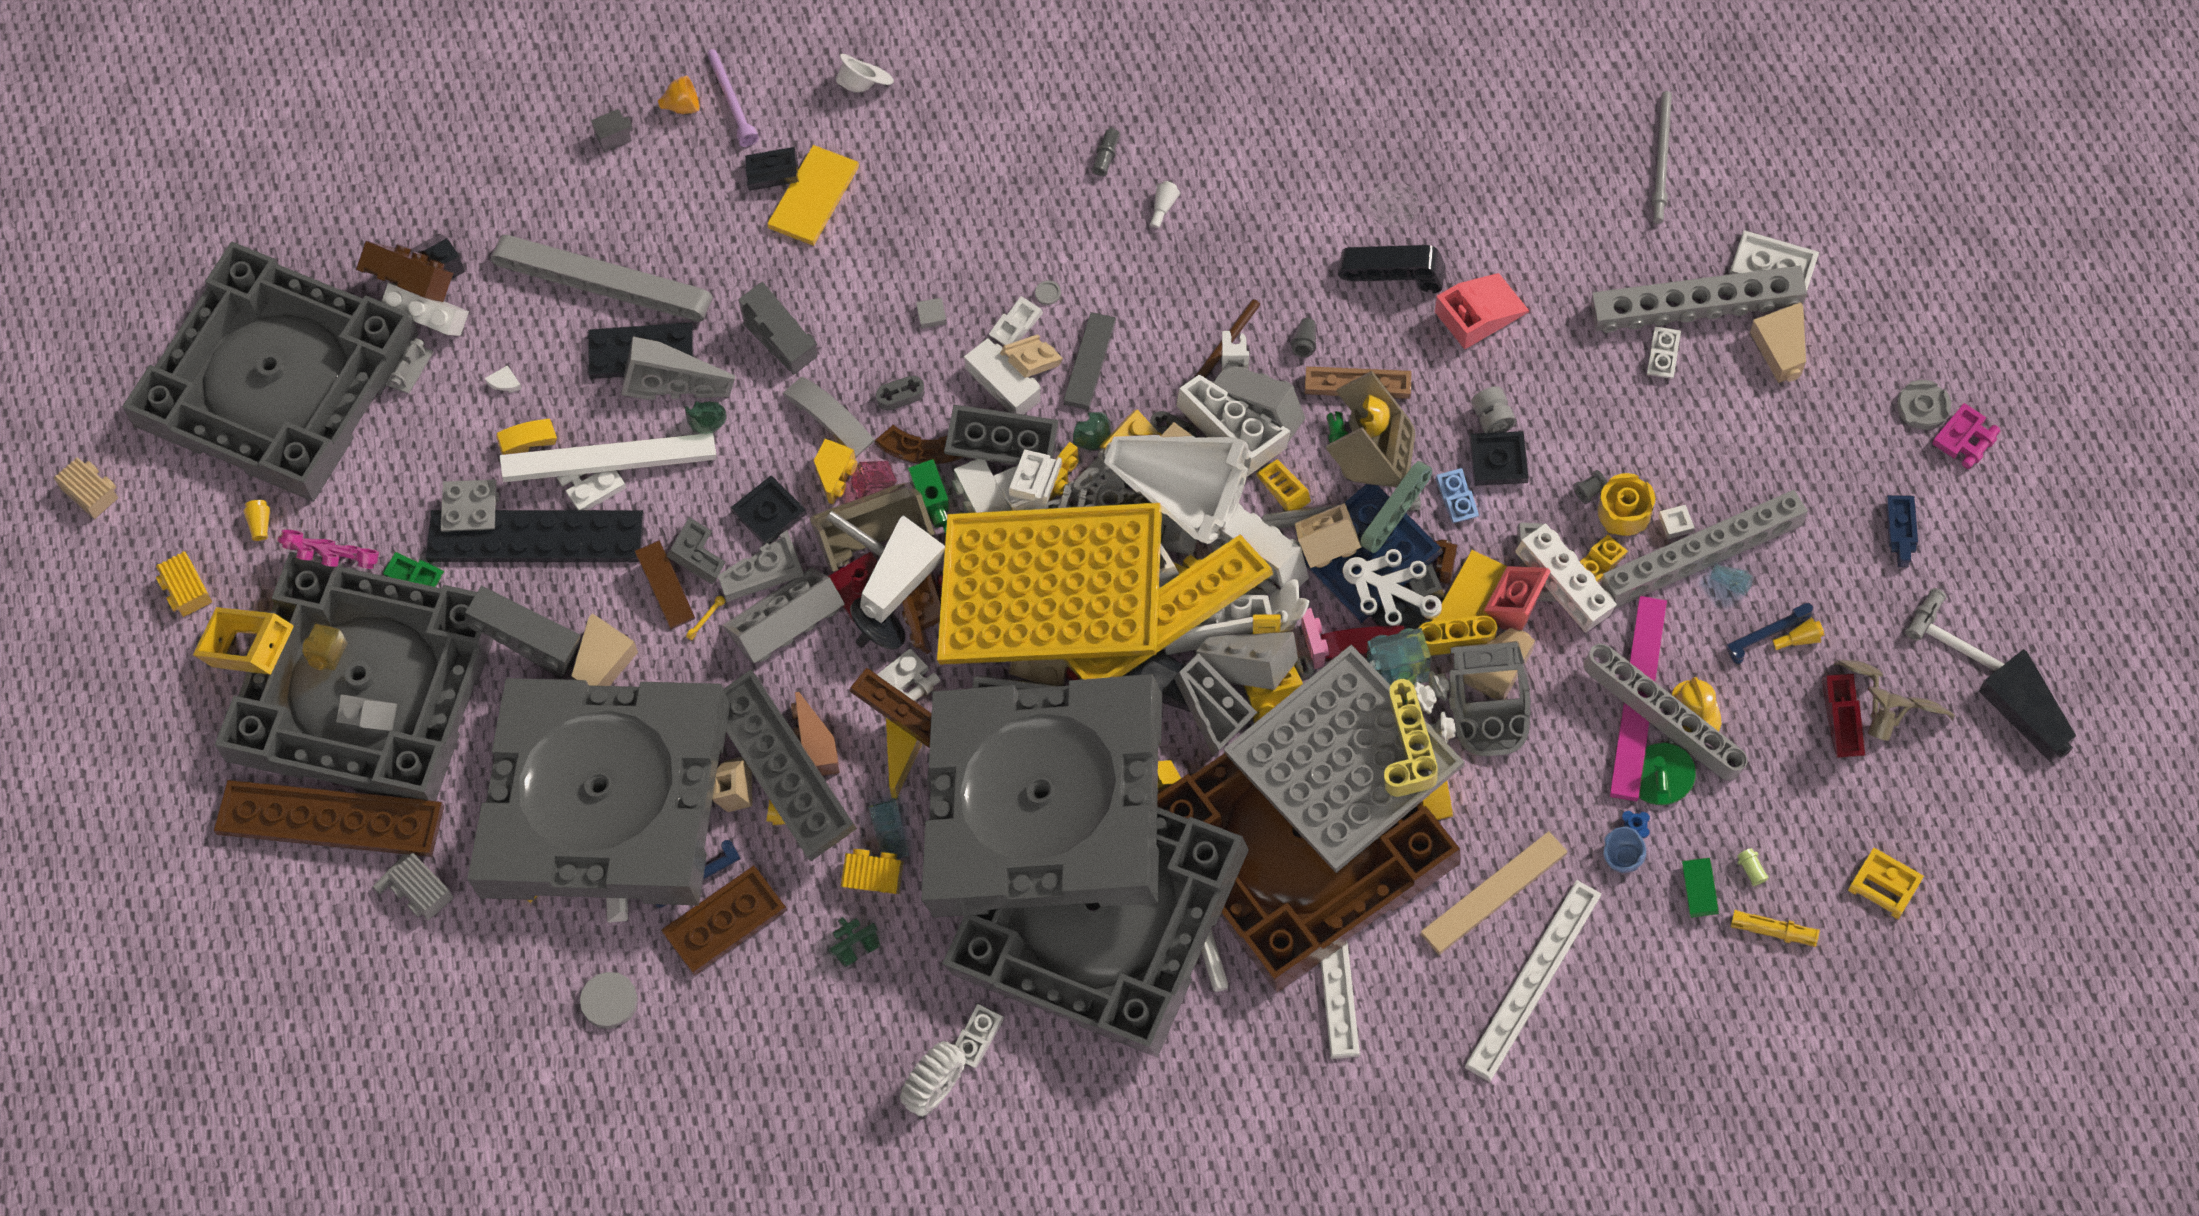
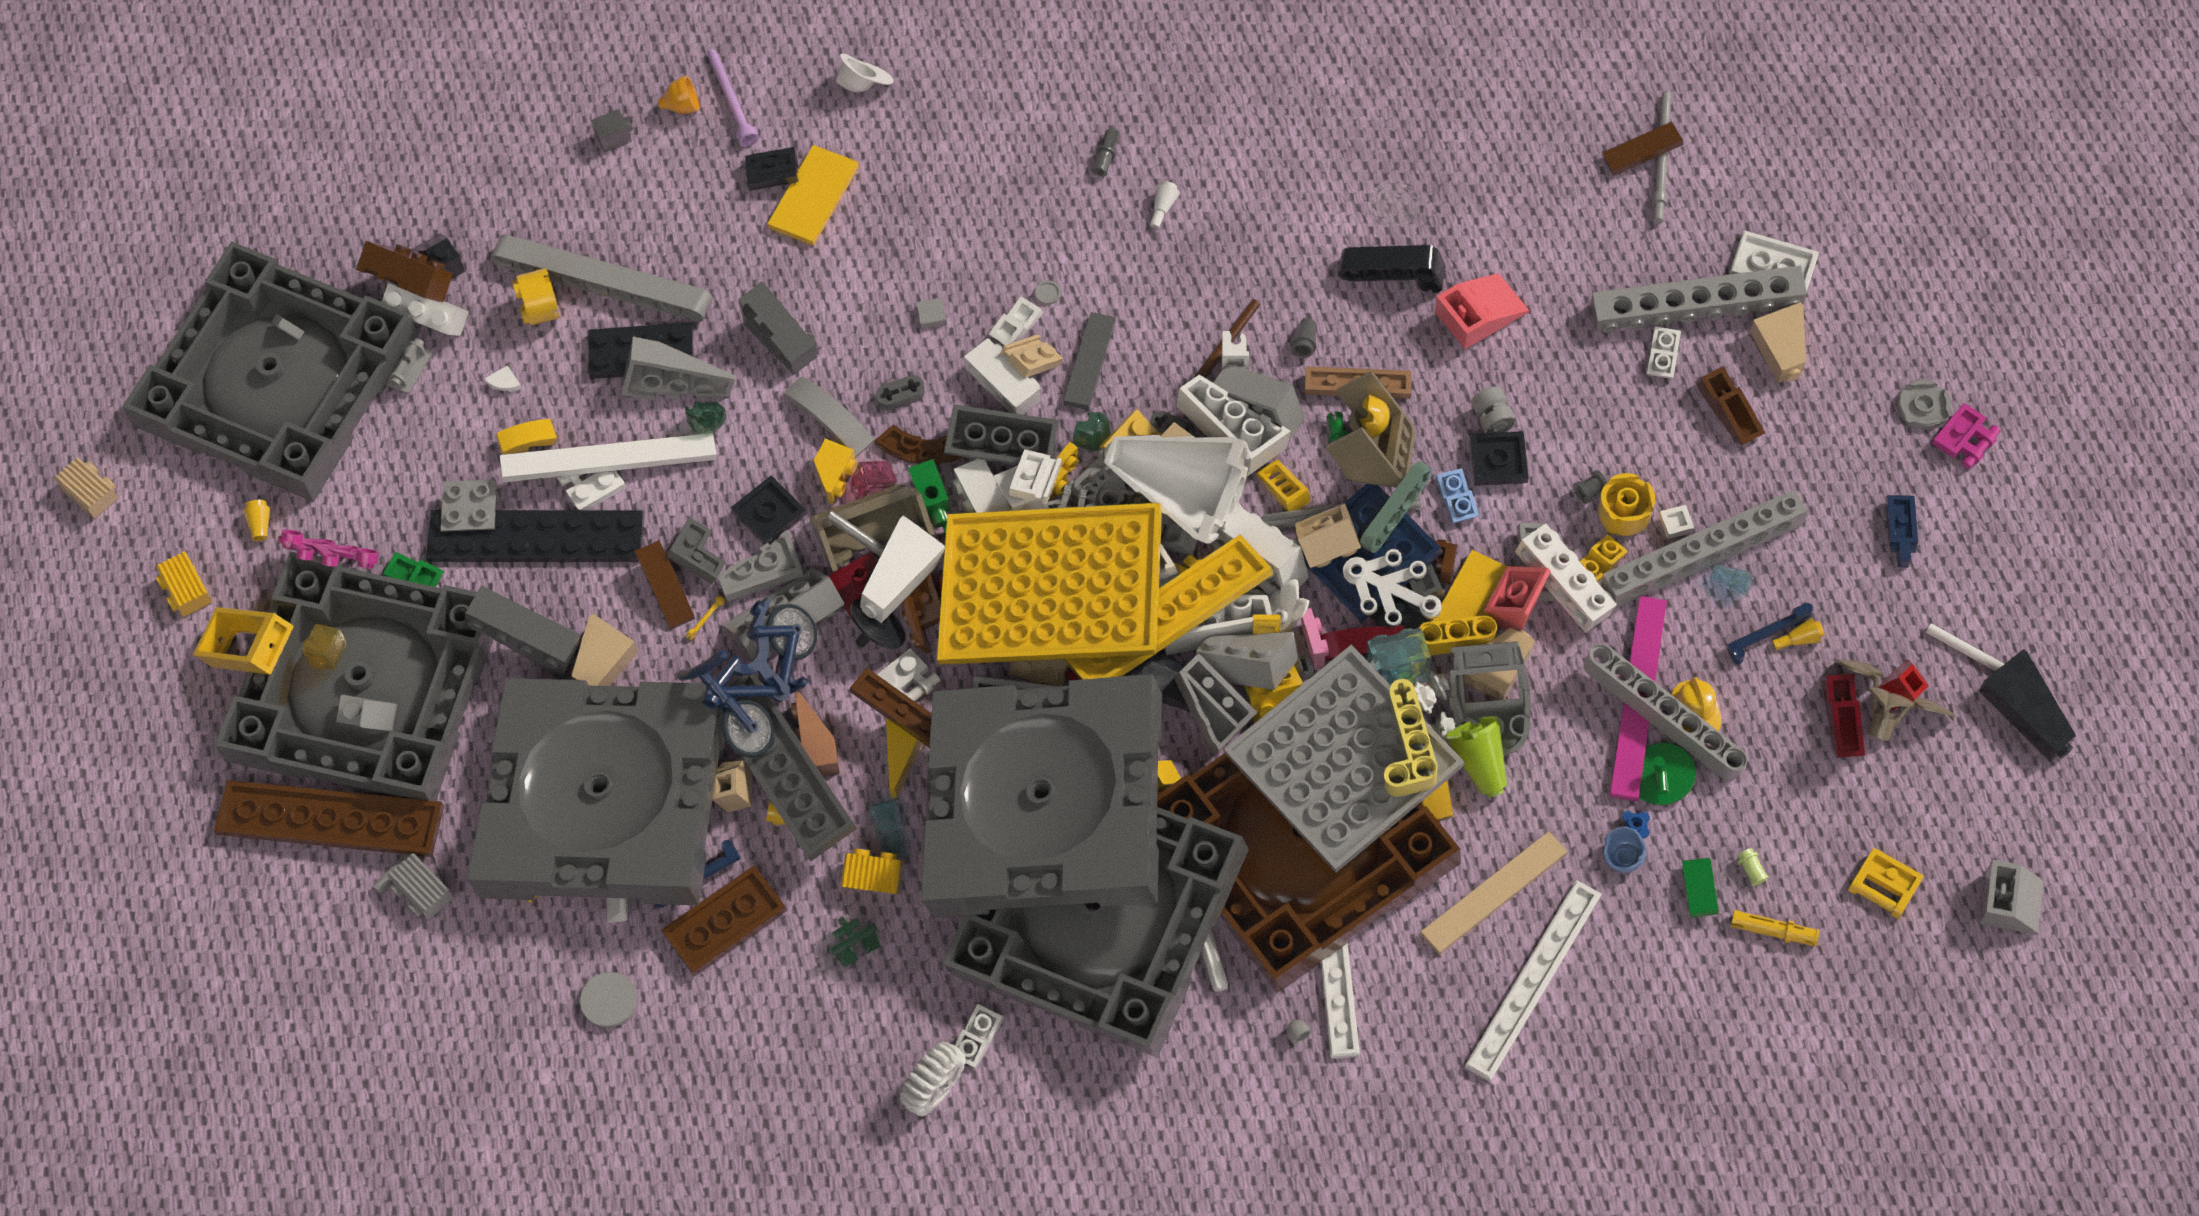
(287, 327): none -> light grey tile
(537, 297): none -> yellow brick
(746, 723): none -> dark blue piece
(1298, 1031): none -> light grey hinge
(1482, 753): none -> lime cone
(1642, 148): none -> reddish brown tile
(1730, 406): none -> reddish brown slope
(1905, 682): none -> red slope
(1925, 614): light grey pin -> none
(2011, 898): none -> light grey slope

